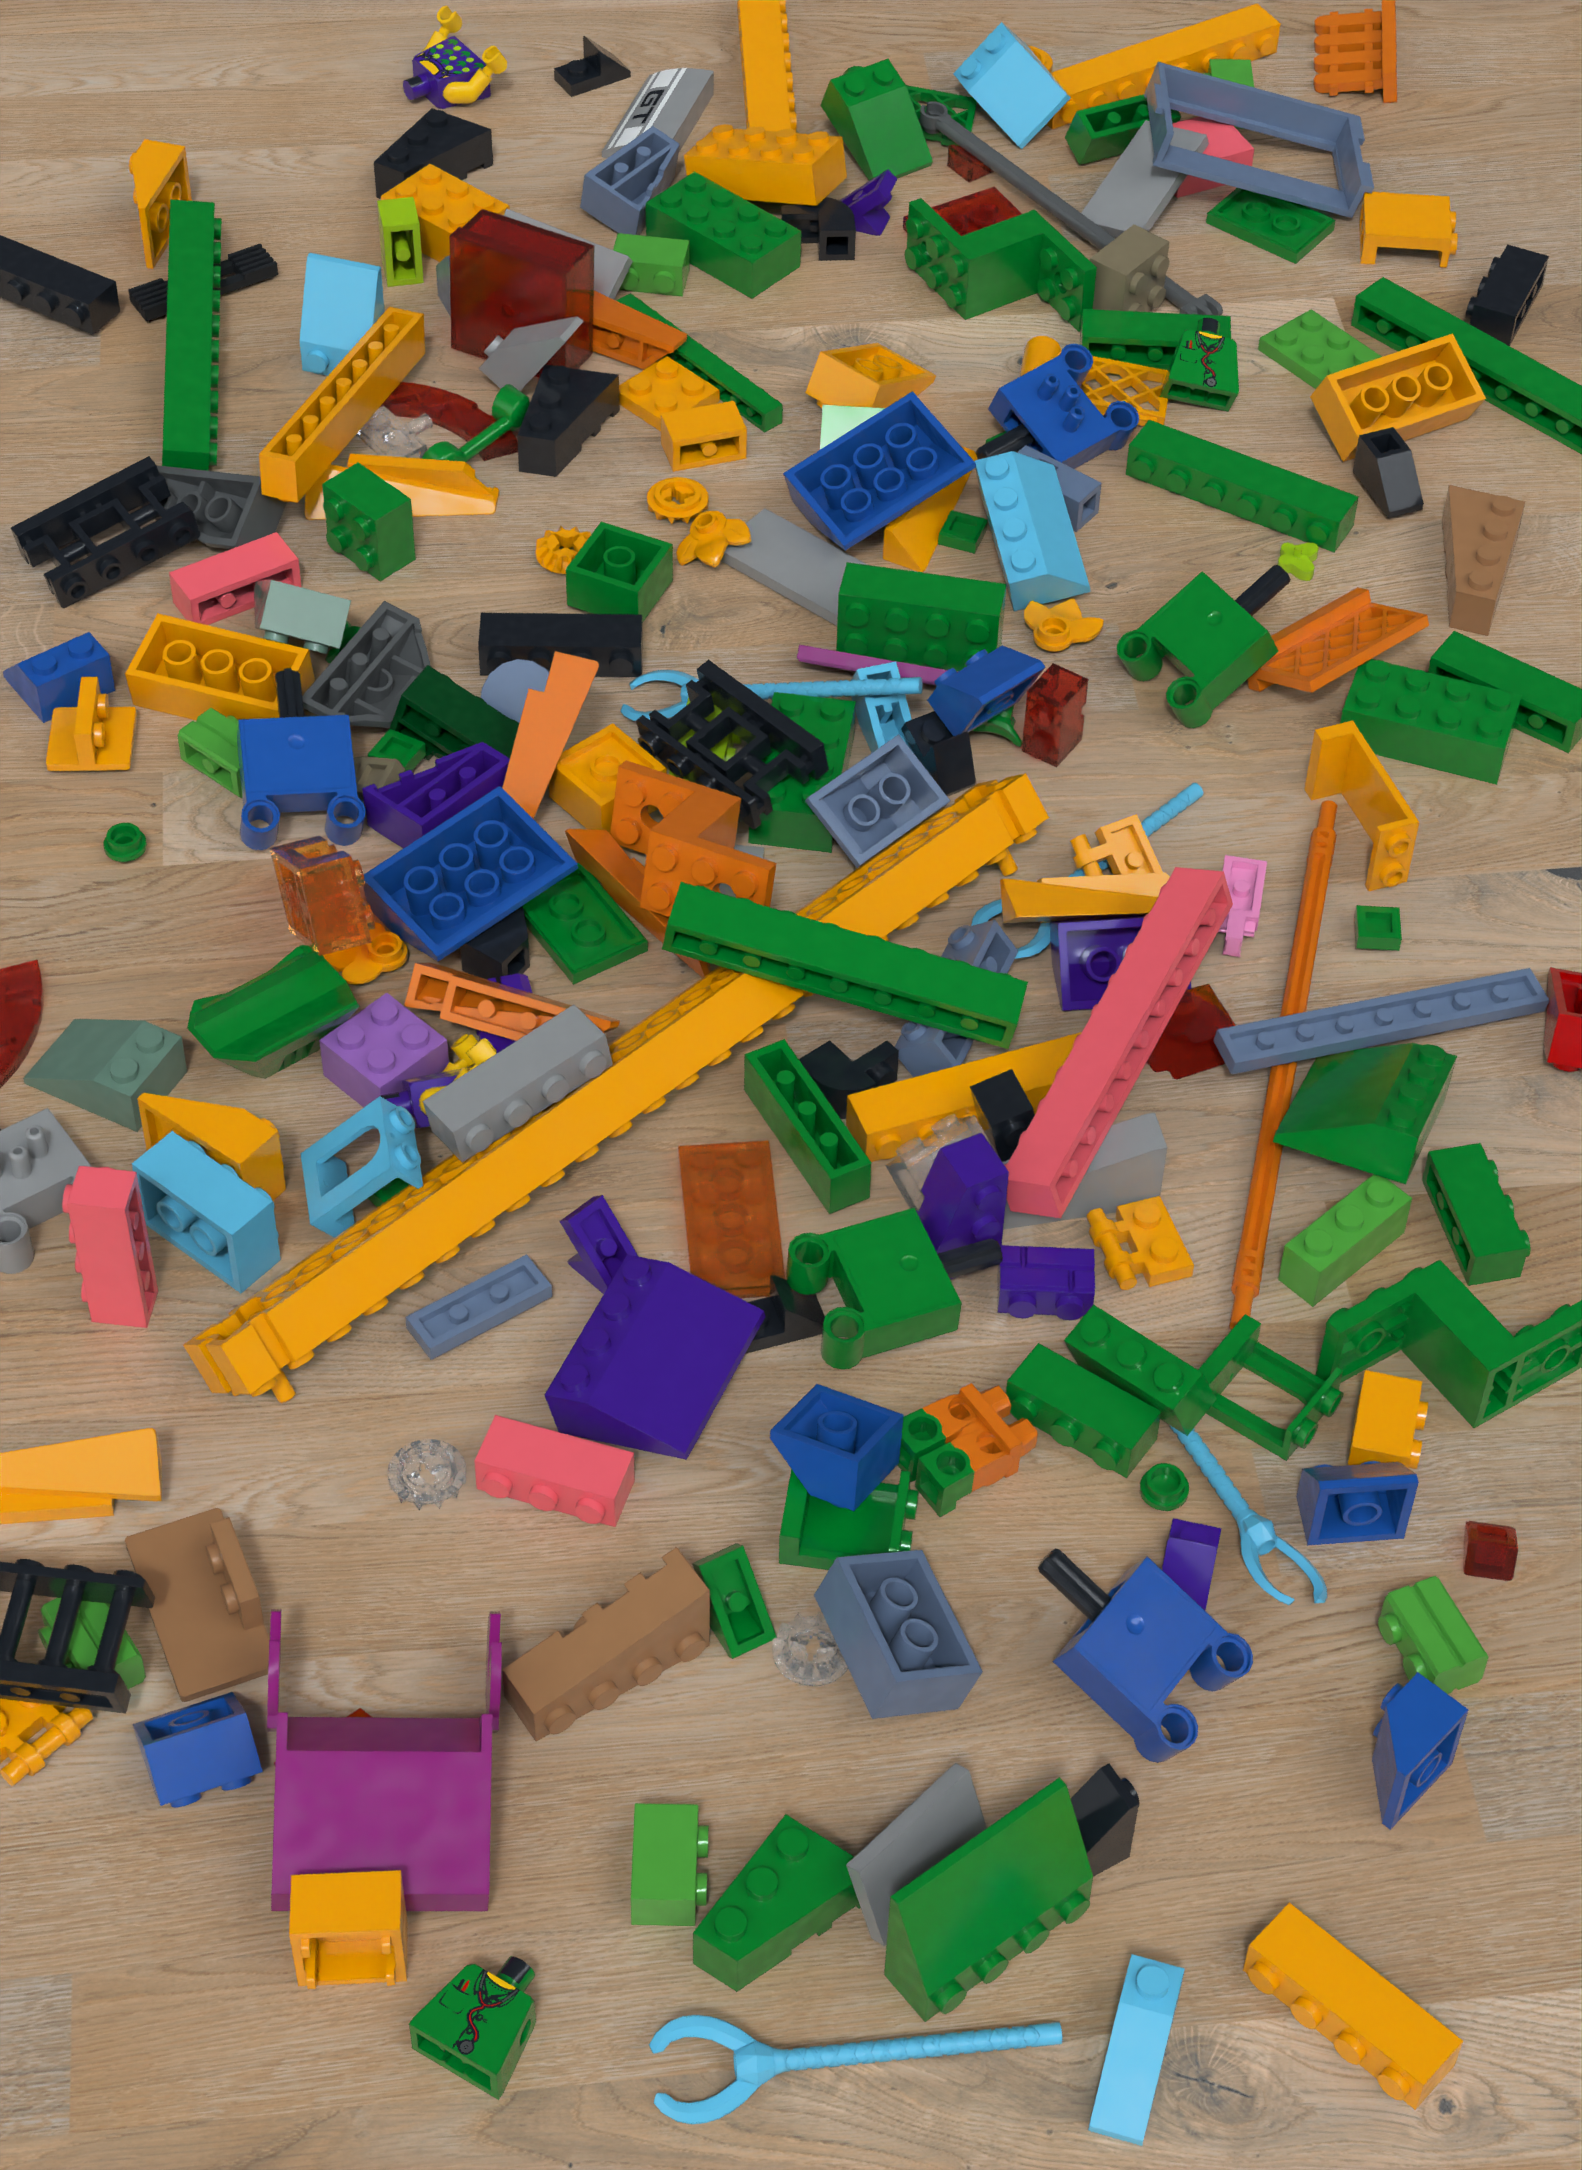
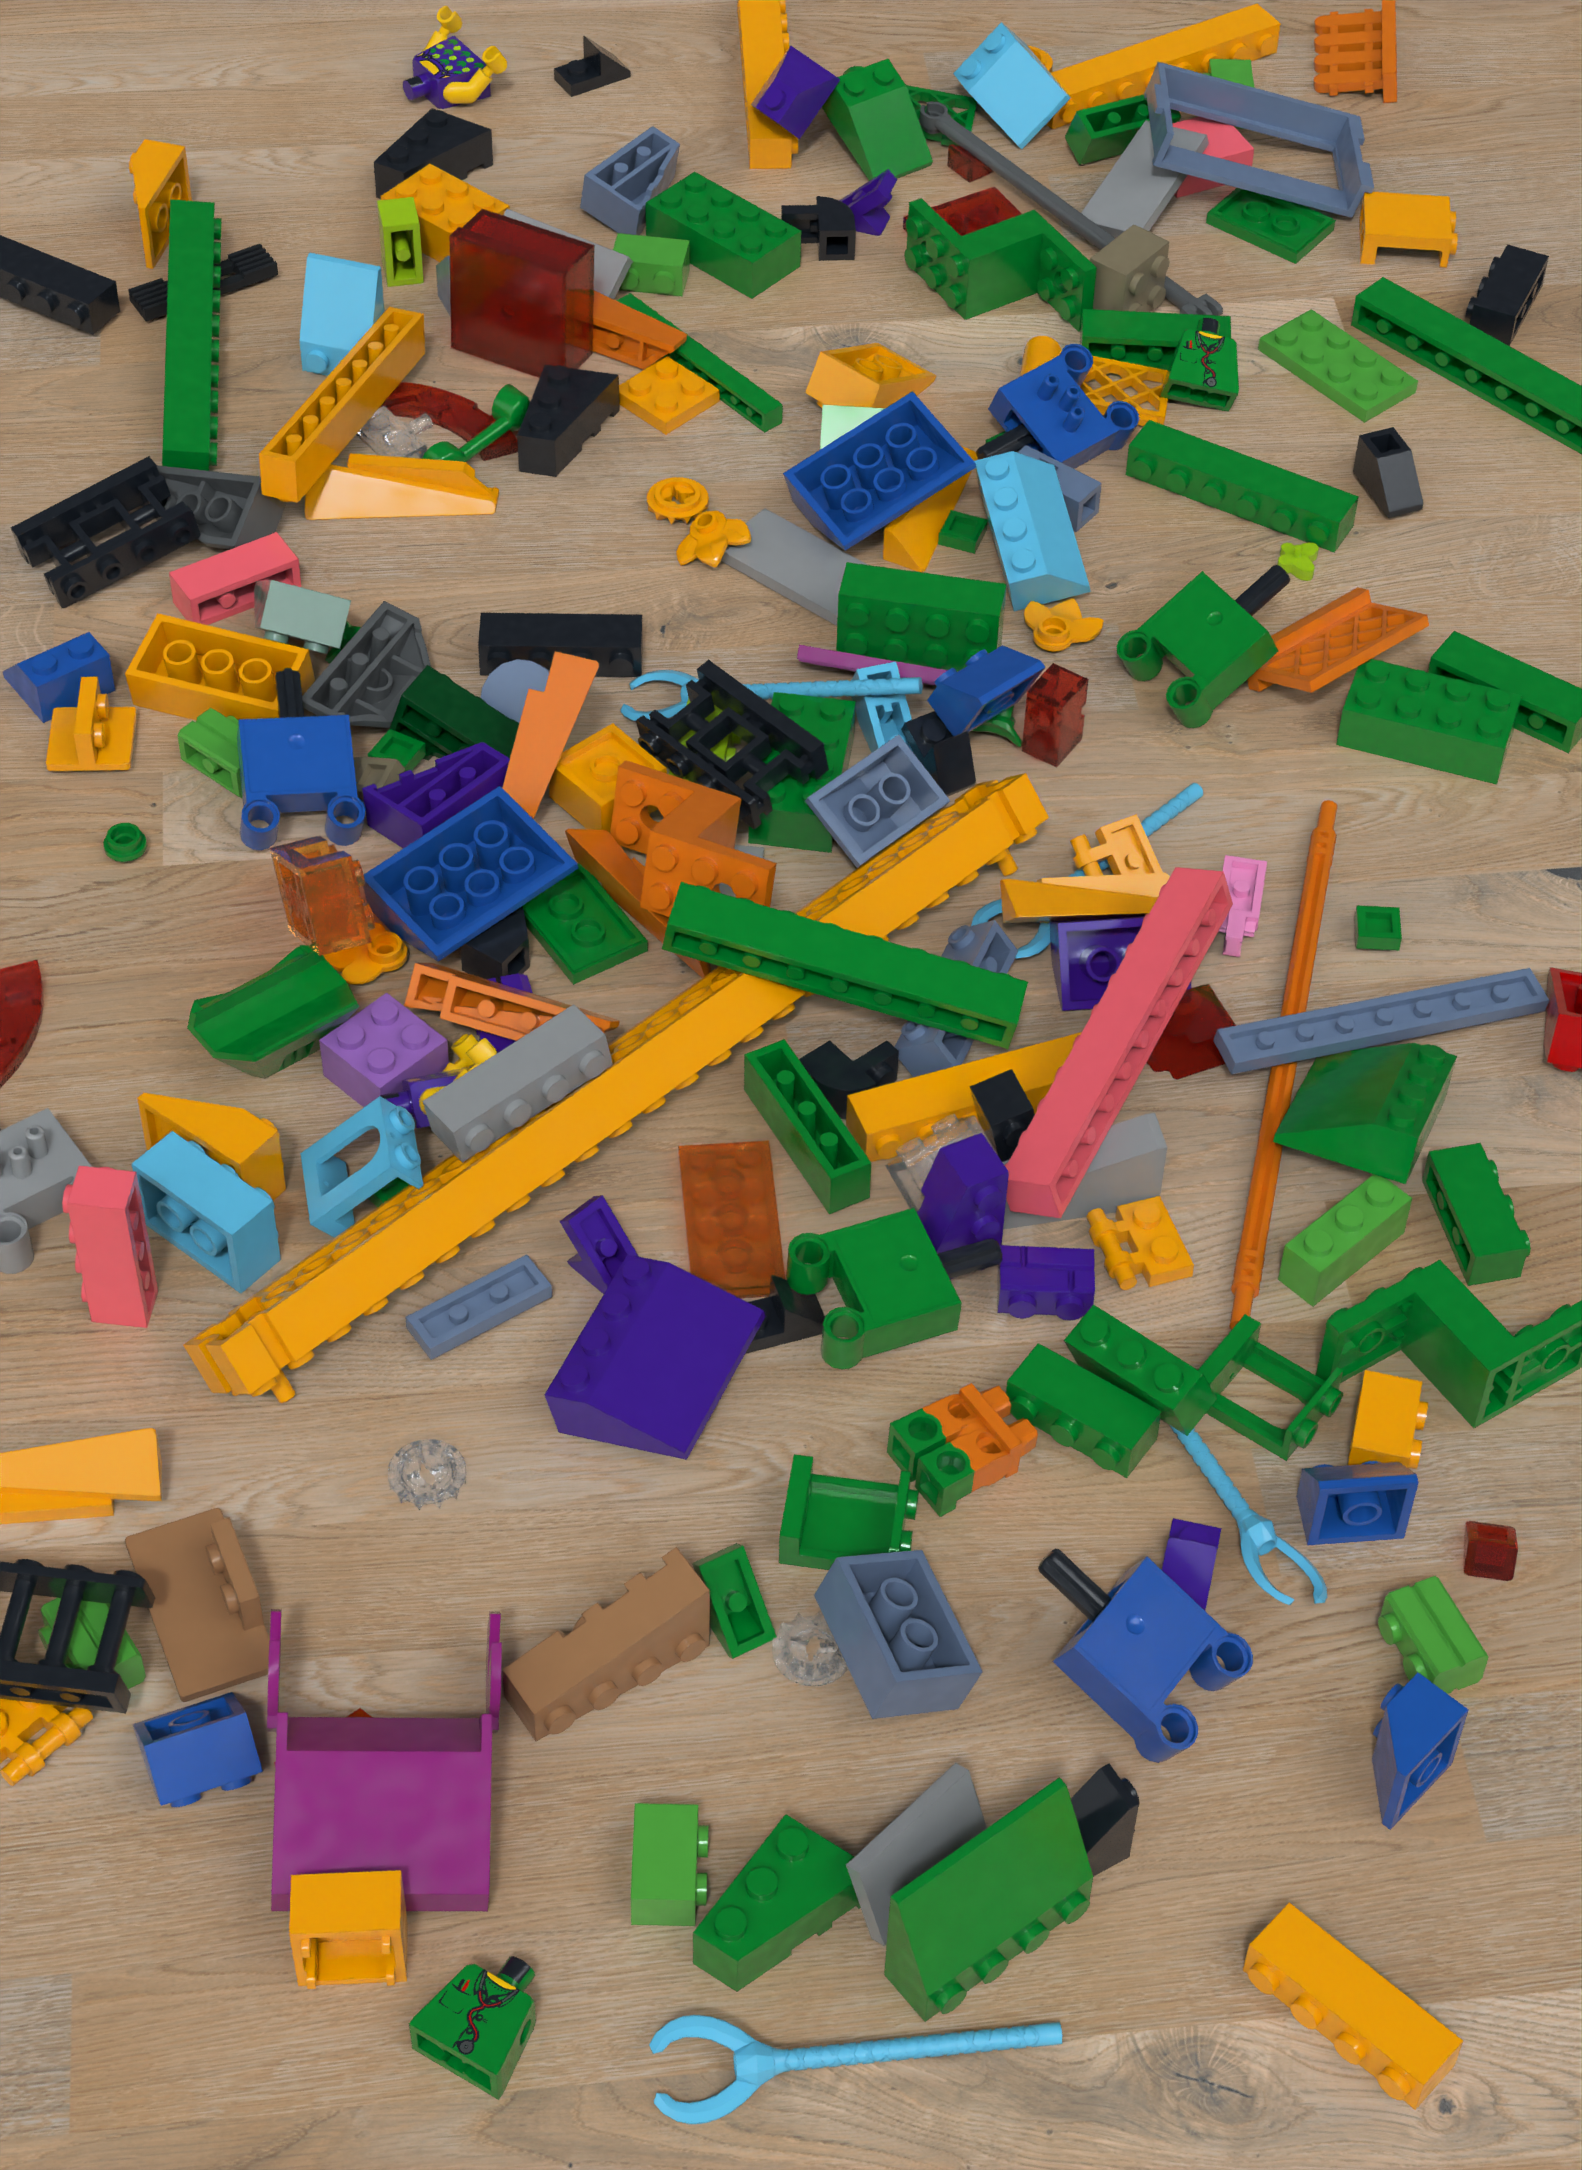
(109, 1065): sand green slope -> none
(369, 521): green brick -> none
(526, 351): light grey slope -> none
(548, 548): light orange gear -> none
(554, 1471): coral brick -> none
(619, 572): green brick -> none
(669, 102): light grey slope -> none
(703, 436): light orange brick -> none
(770, 163): light orange brick -> none
(795, 92): none -> dark purple slope
(839, 1445): blue slope -> none
(1136, 2049): medium azure slope -> none
(1164, 1487): green plate -> none
(1347, 765): light orange panel -> none
(1404, 390): light orange brick -> none
(1478, 550): medium nougat wedge -> none

